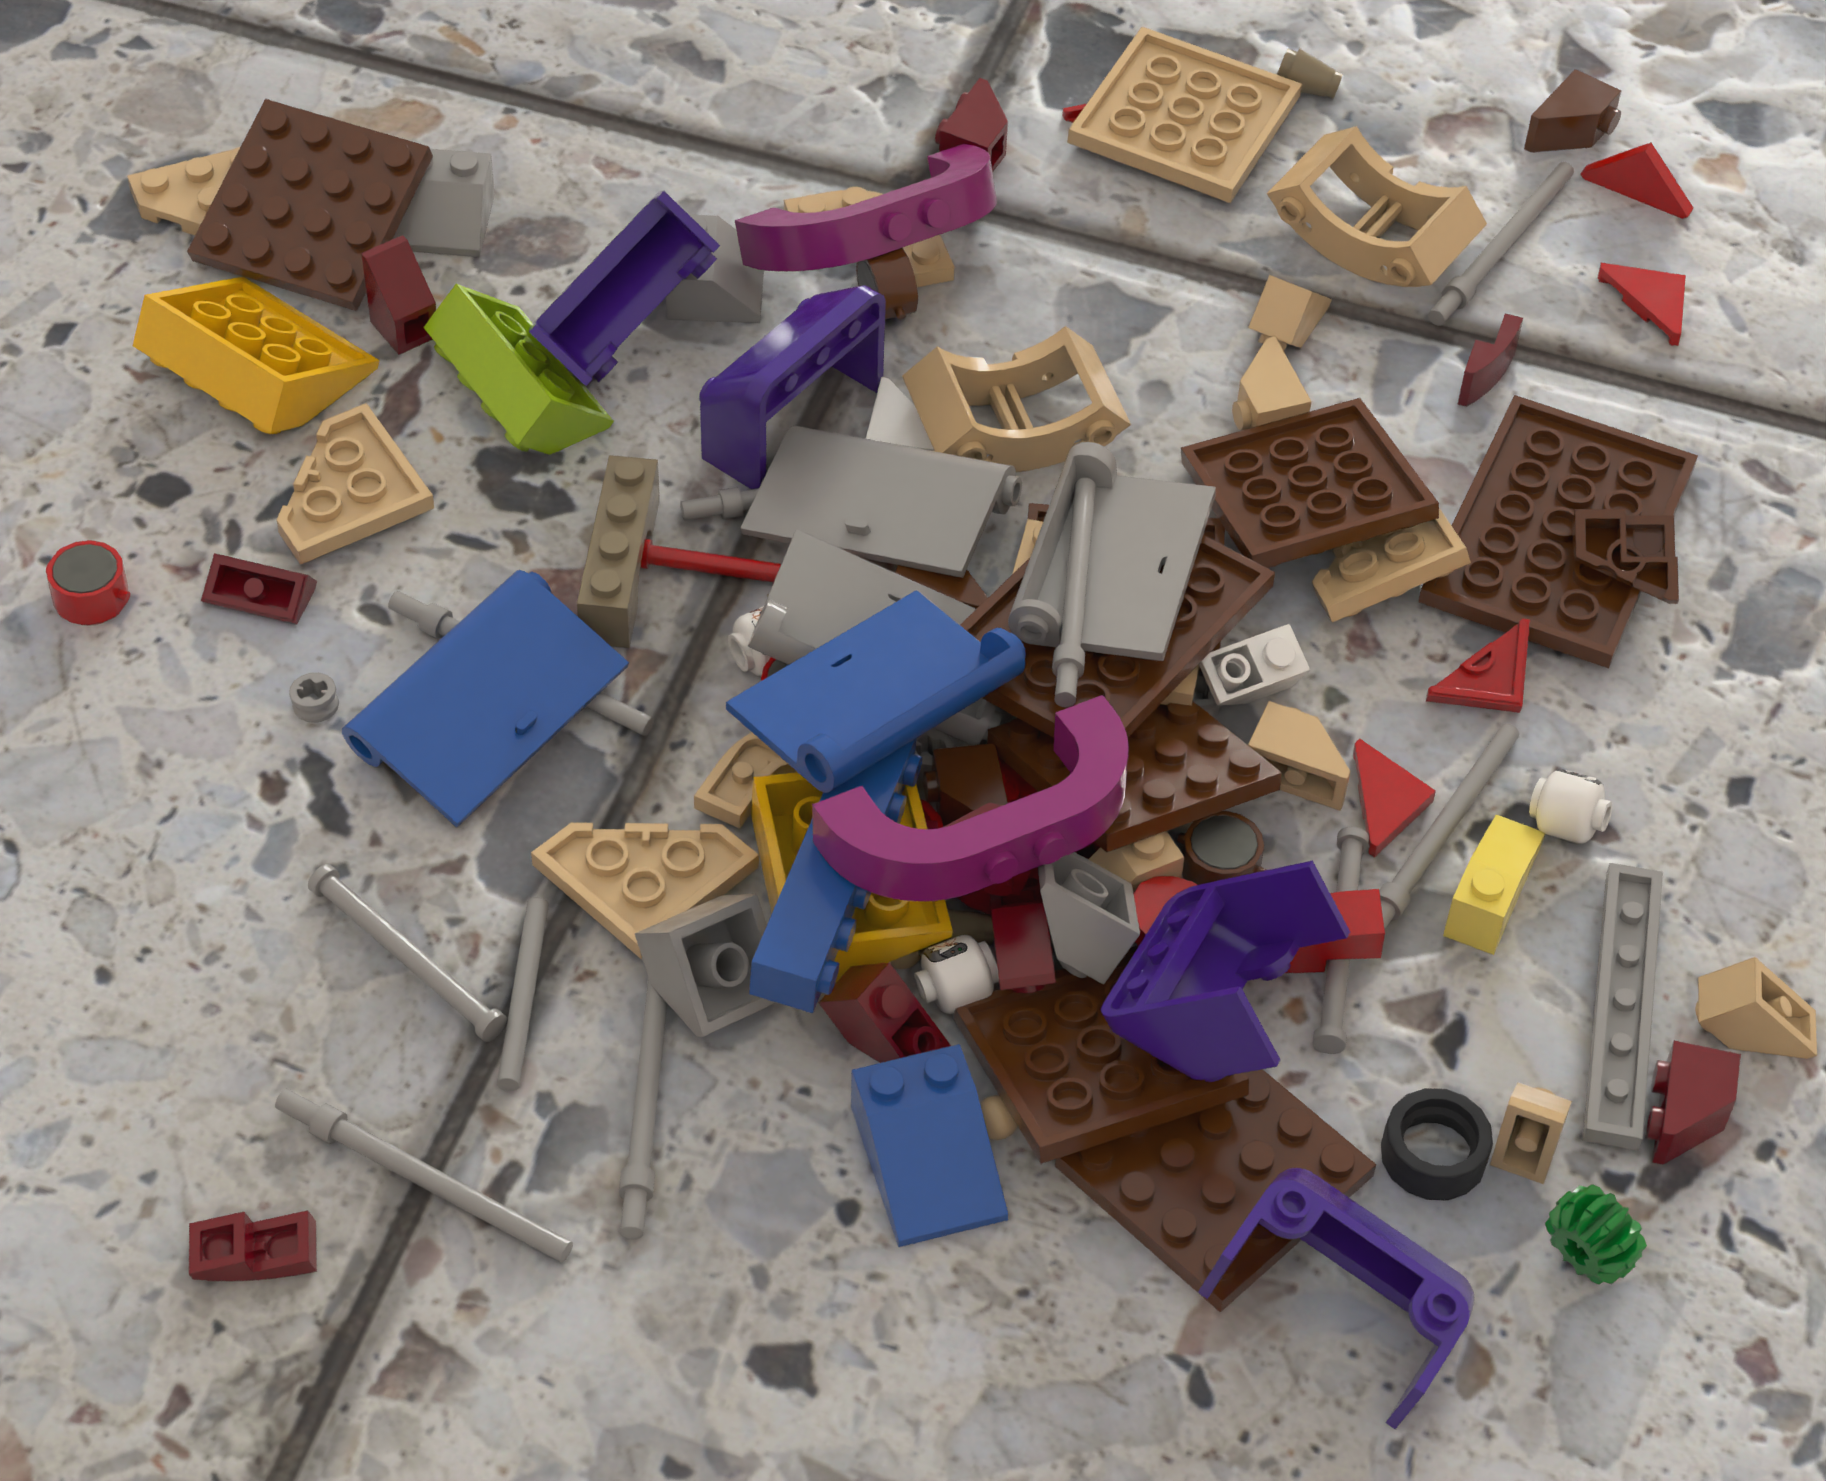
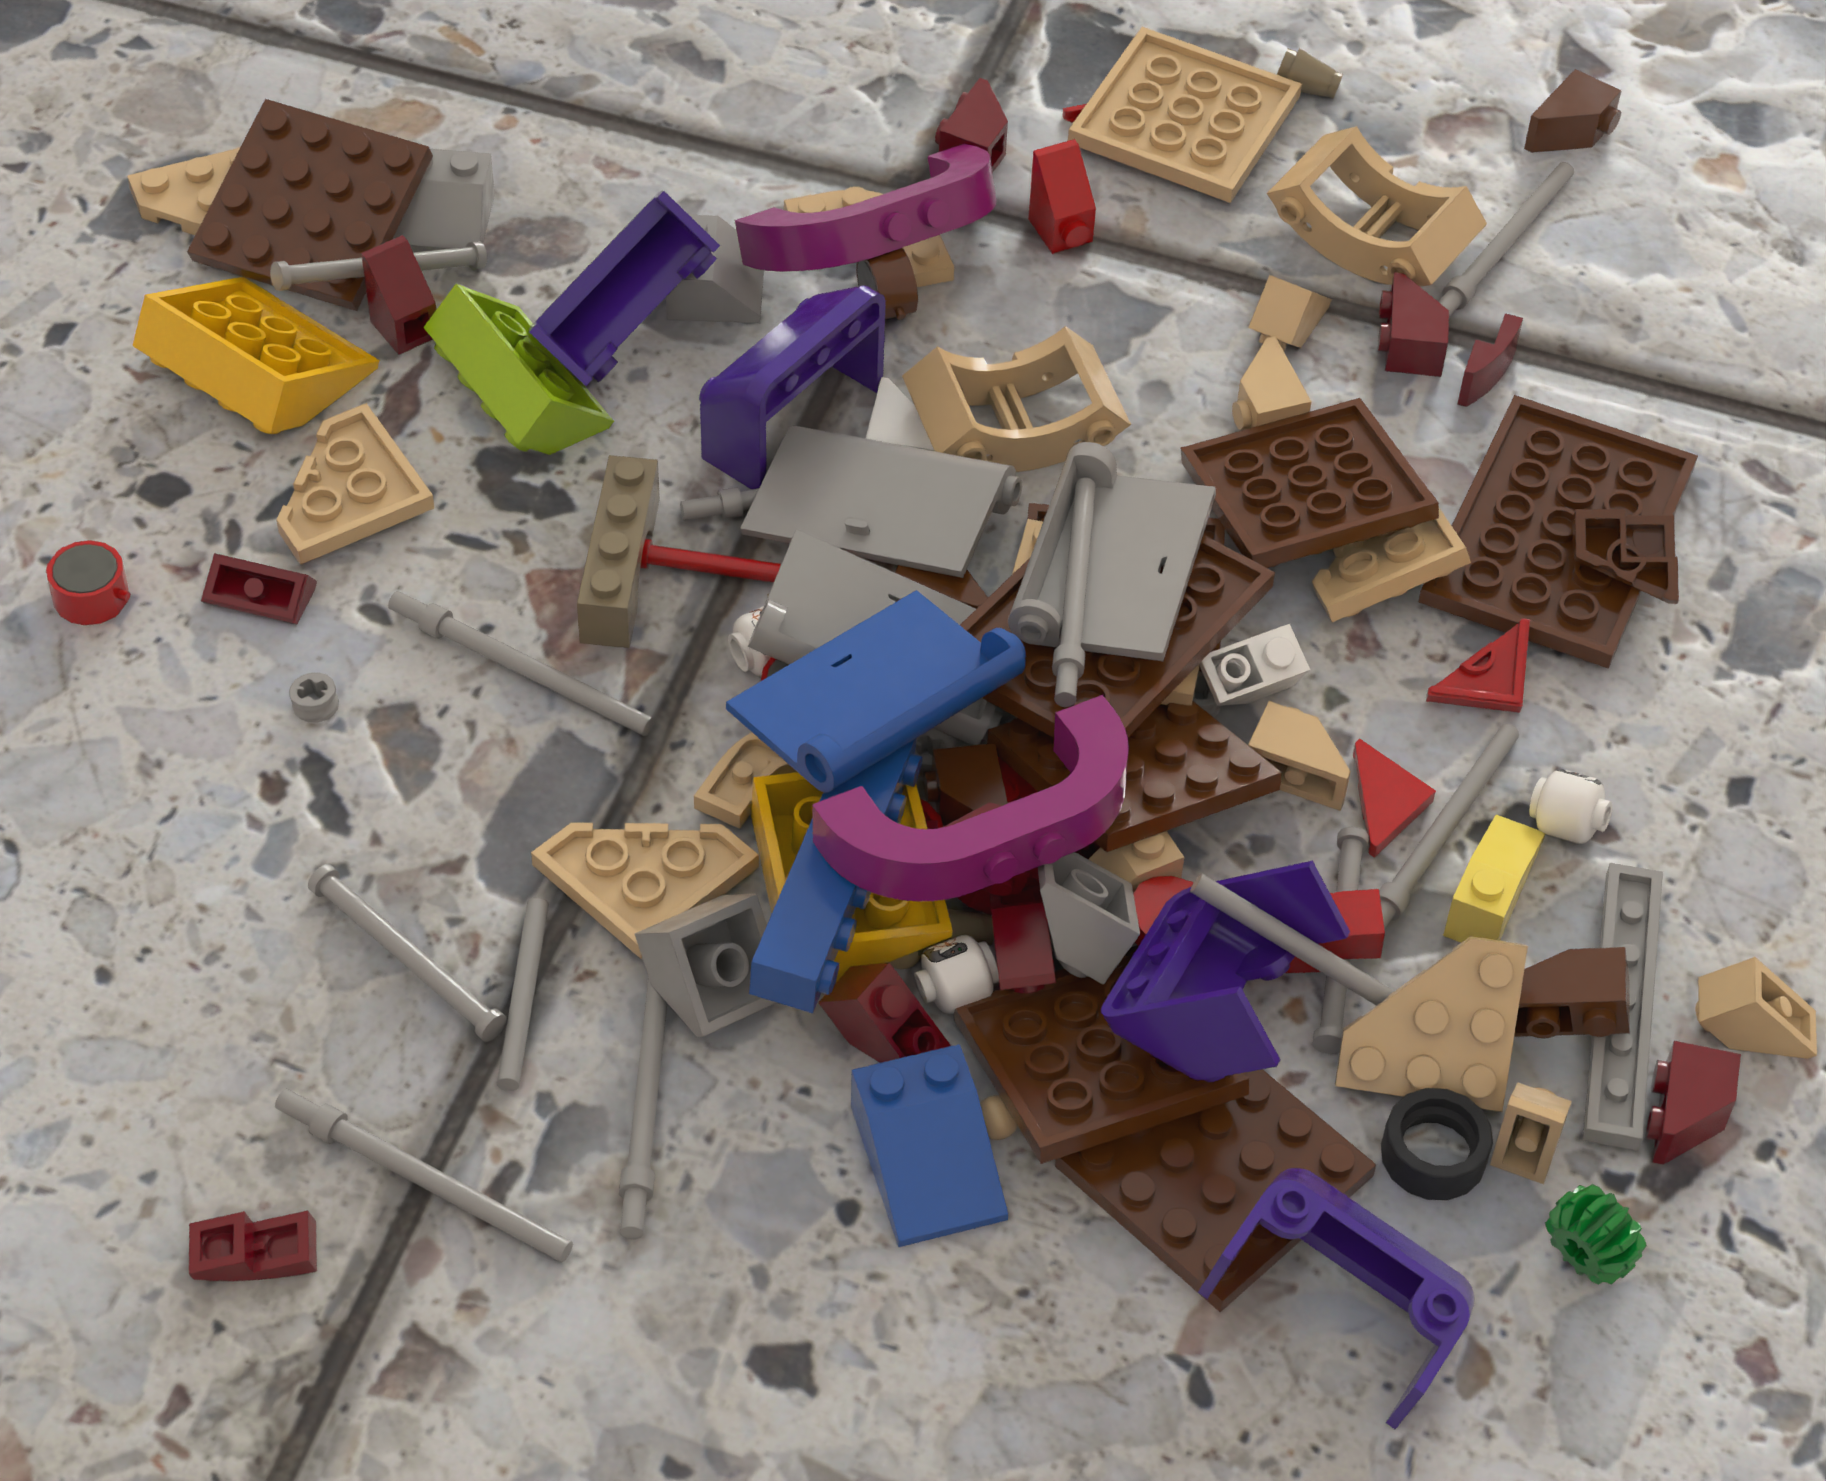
(284, 275): none -> light grey bar
(500, 670): blue door -> none
(1061, 197): none -> red slope
(1221, 848): piece -> none
(1290, 940): none -> light grey bar
(1414, 330): none -> dark red slope
(1442, 1028): none -> tan plate
(1576, 995): none -> reddish brown slope
(1640, 176): red tile -> none
(1650, 295): red tile -> none

